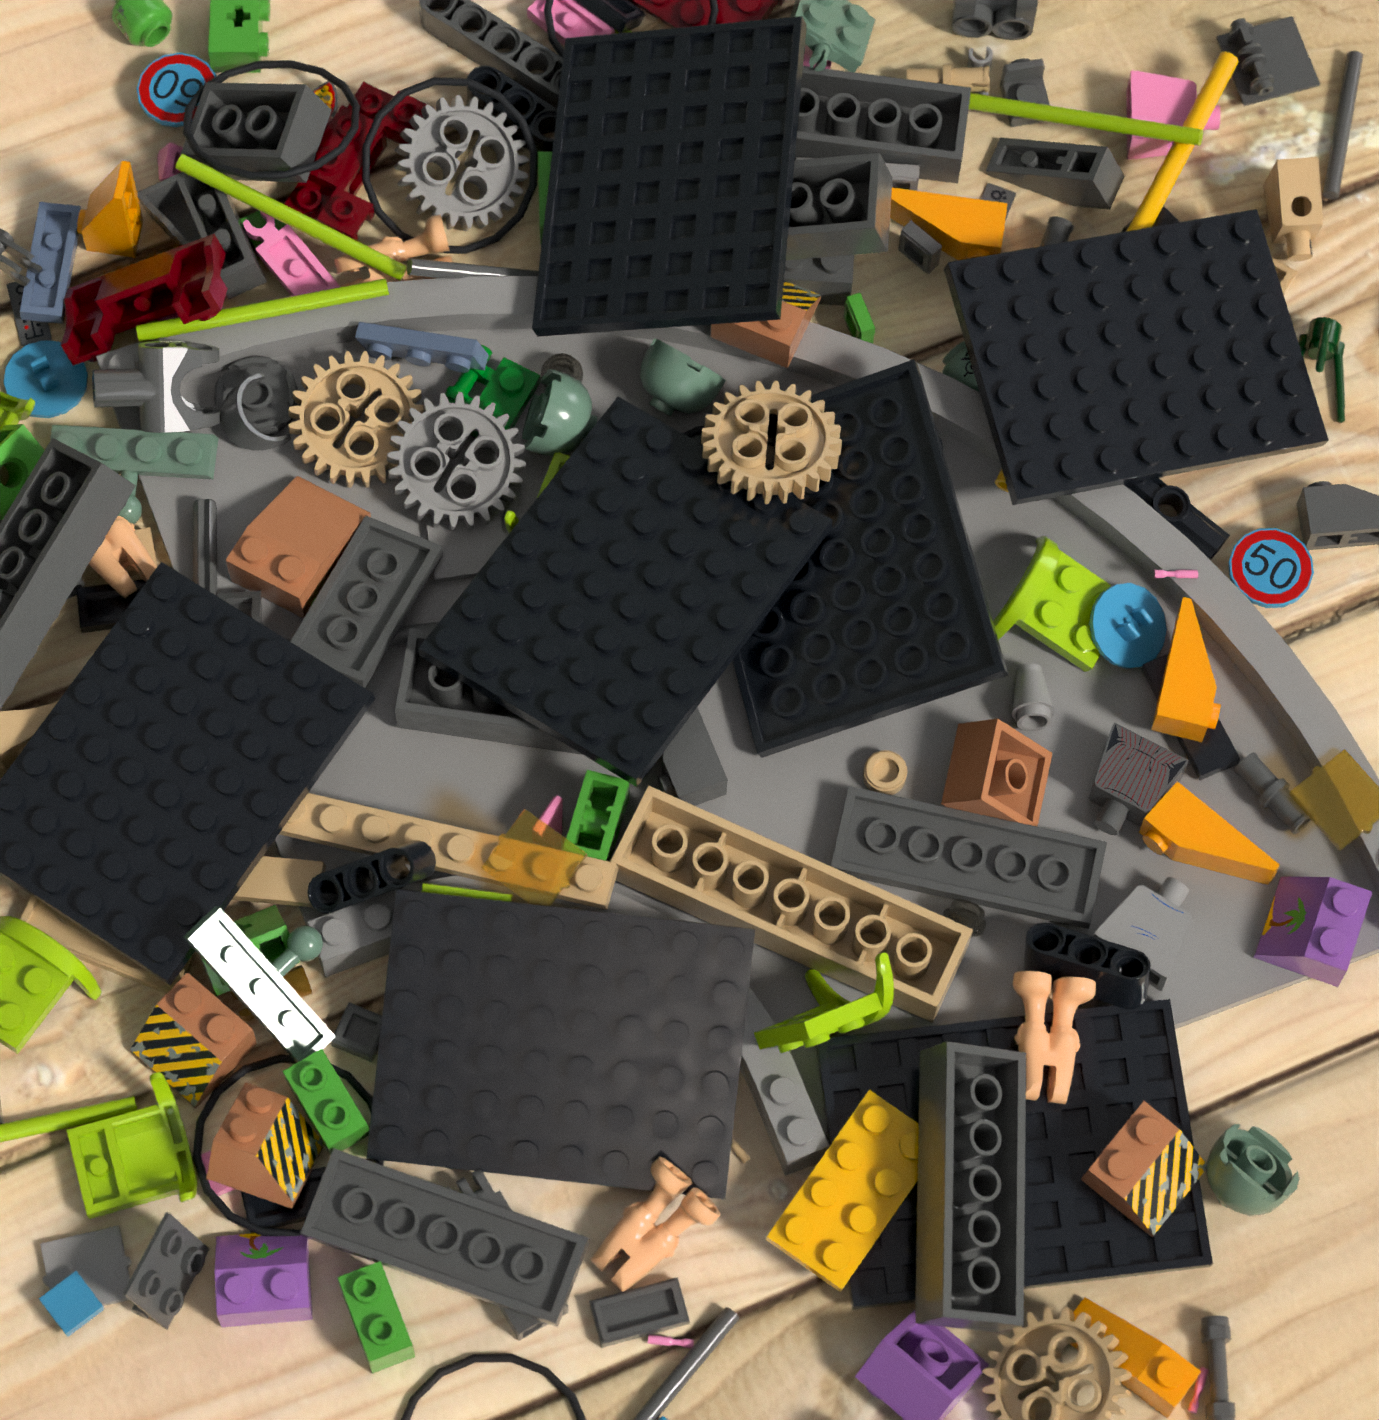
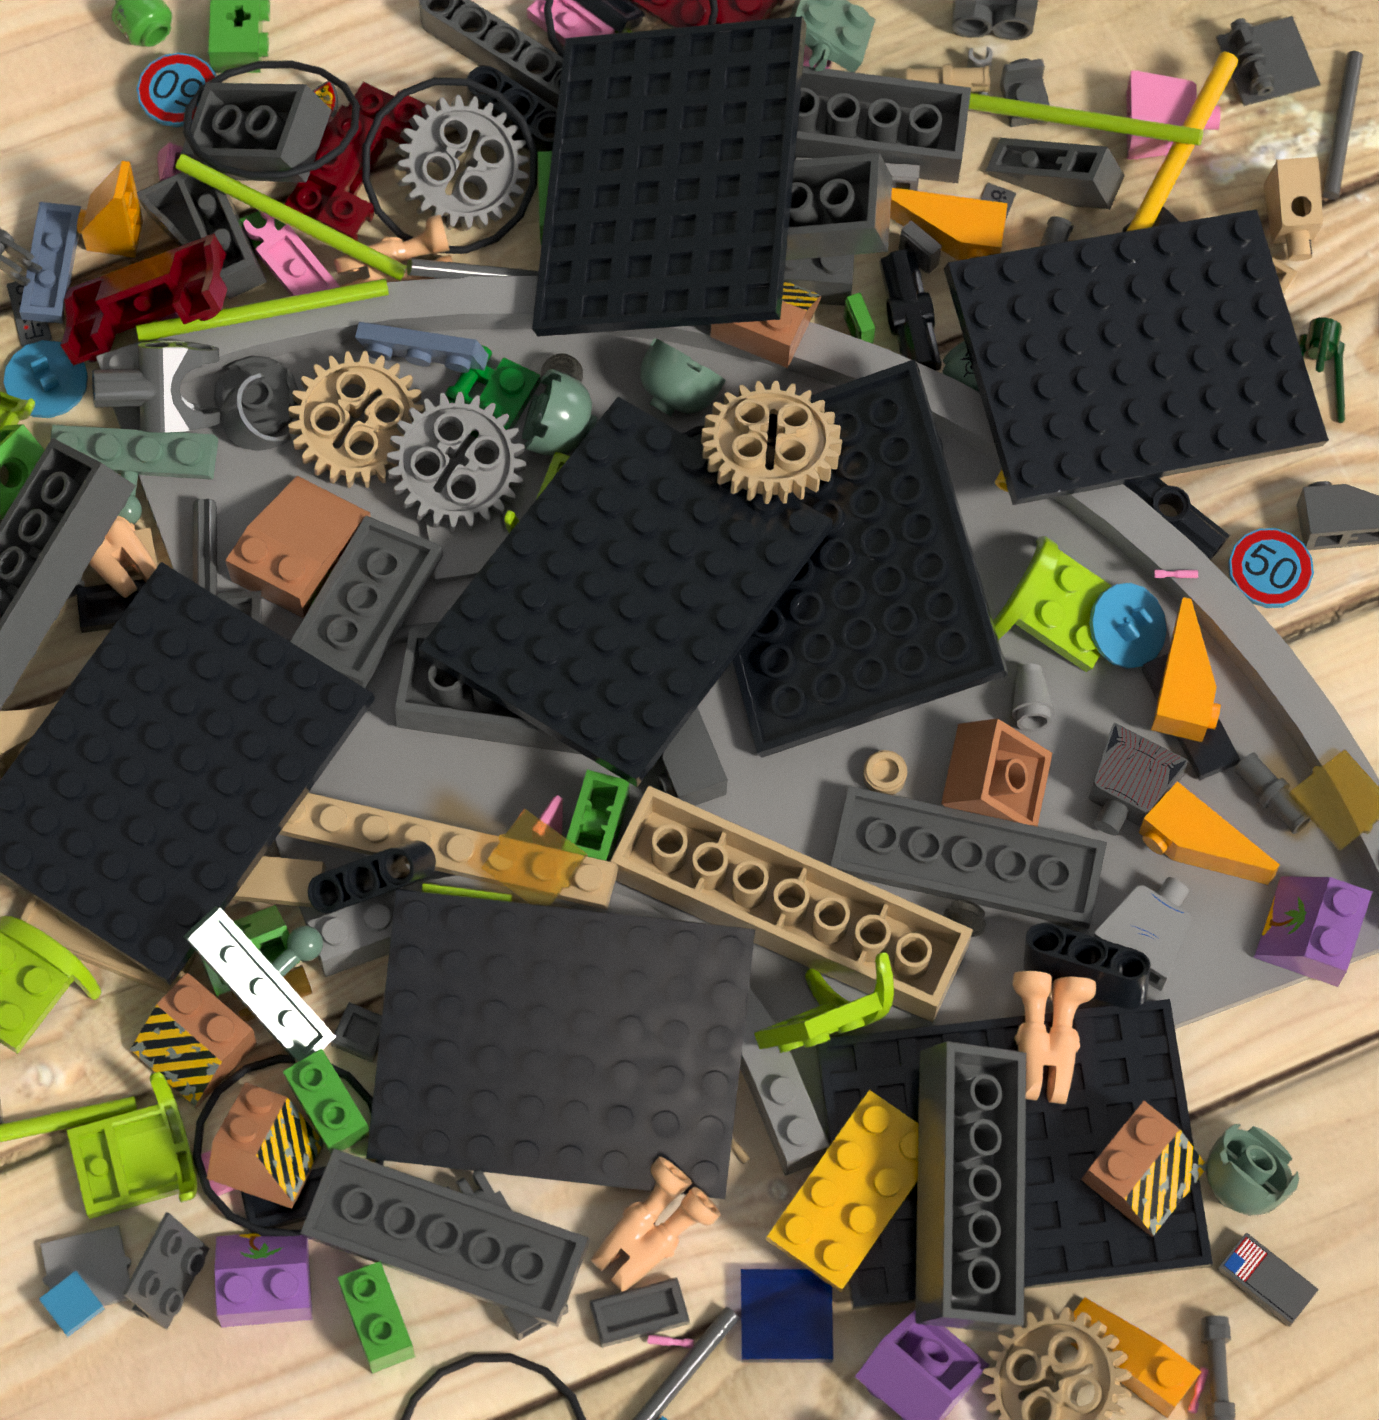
(785, 1316): none -> clear blue tile
(910, 309): none -> black piece
(1267, 1279): none -> dark grey tile

